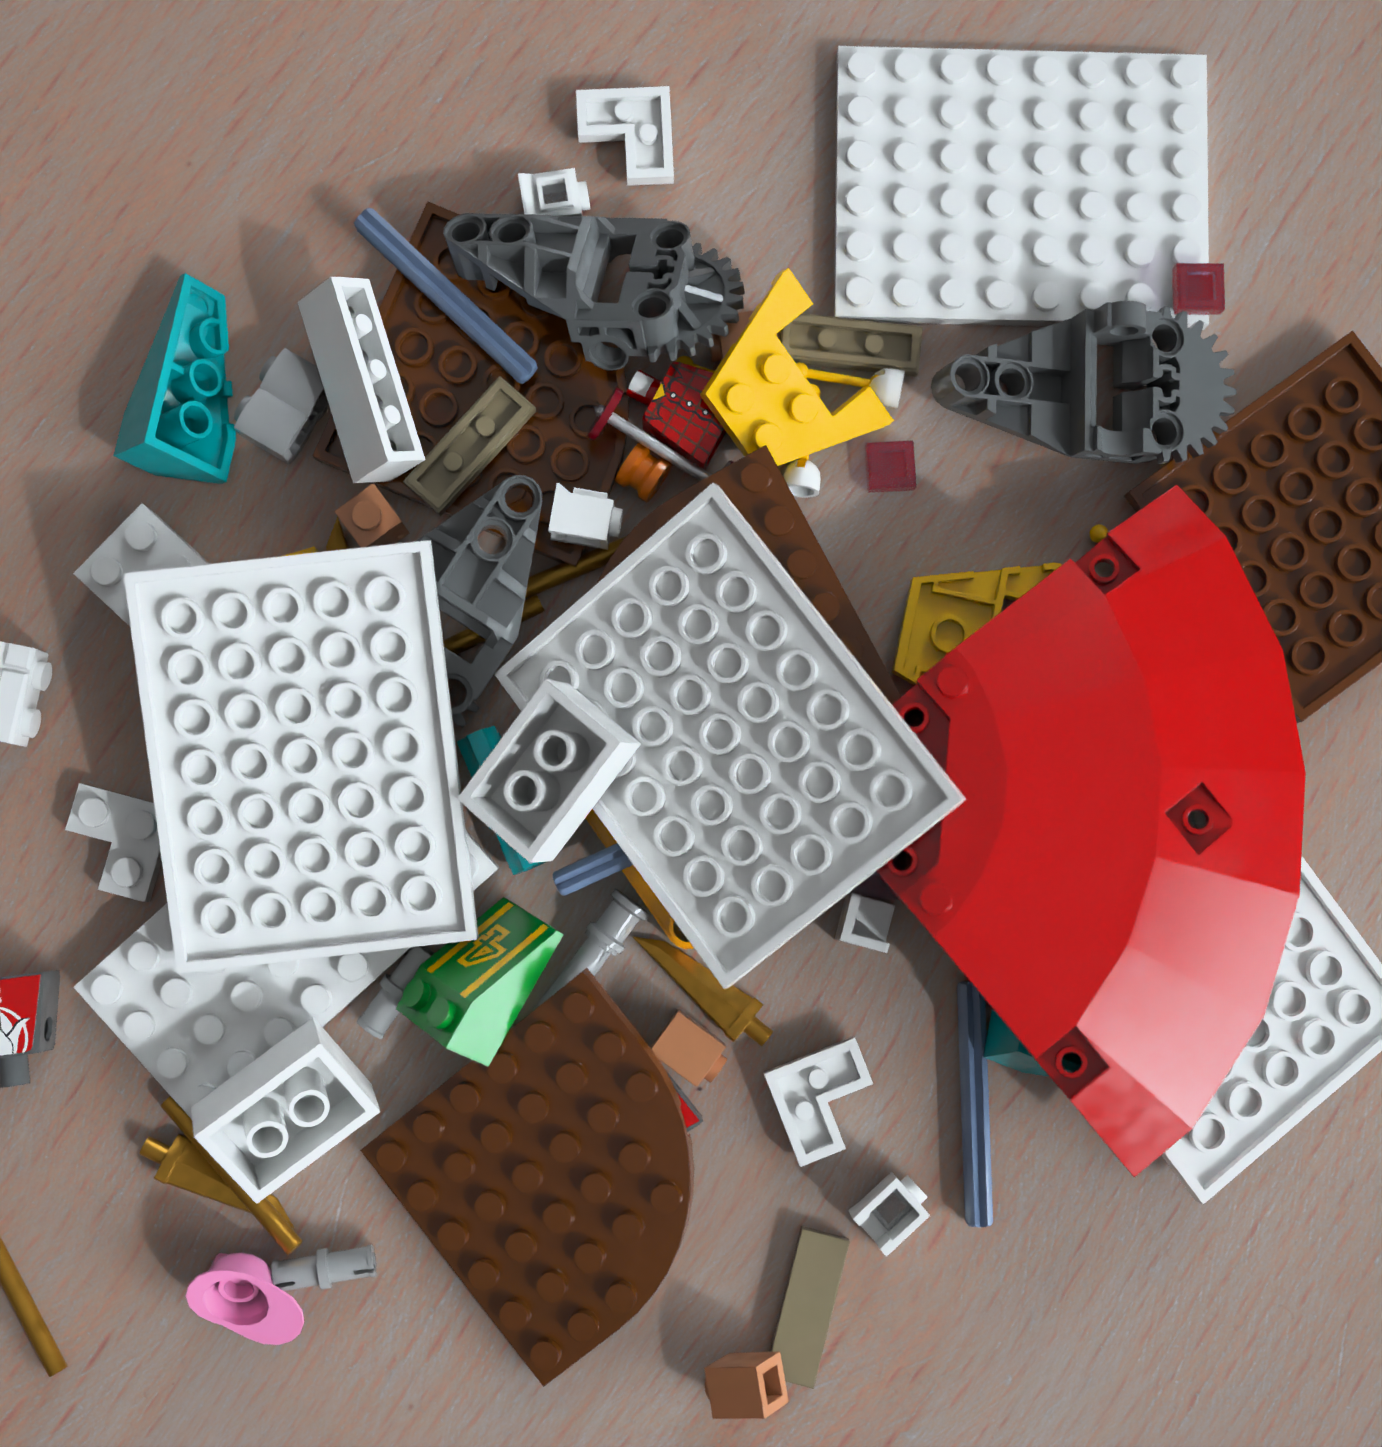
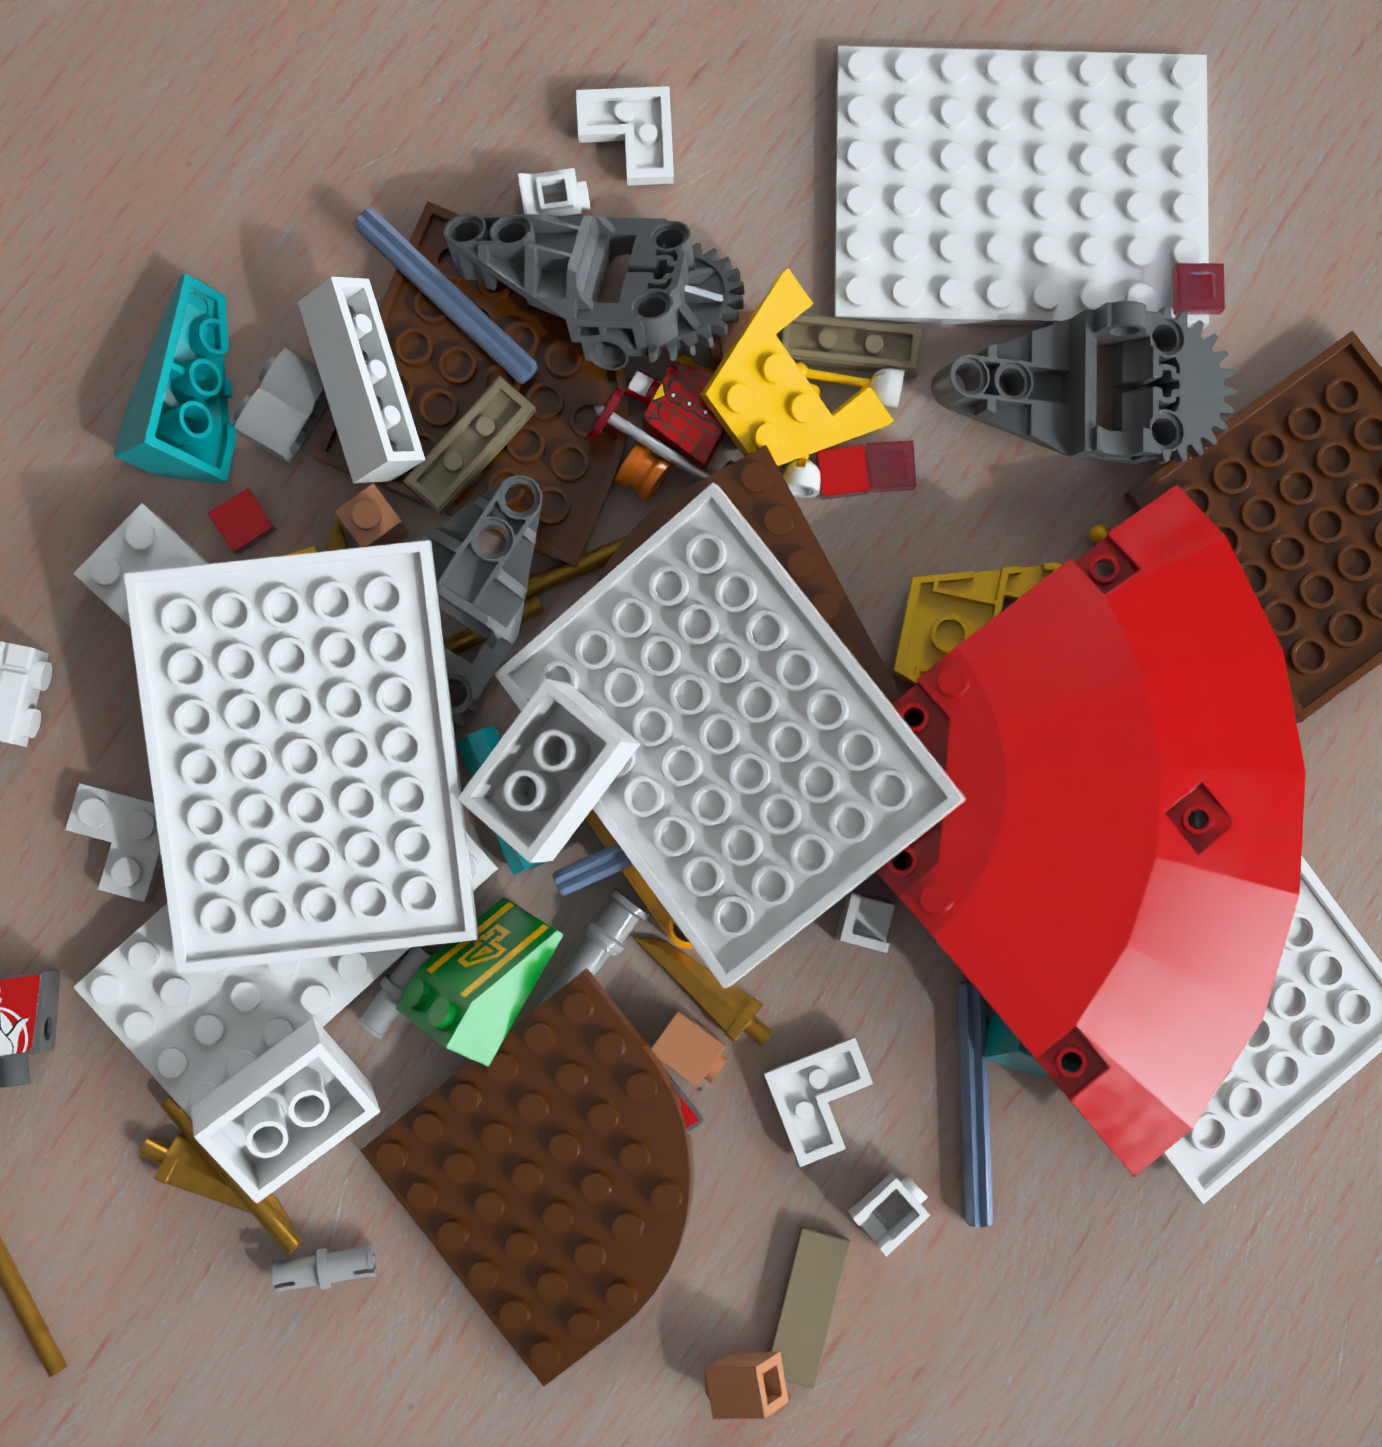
(242, 521): none -> red tile
(243, 1299): bright pink piece -> none
(584, 517): white window -> none
(842, 472): none -> red tile

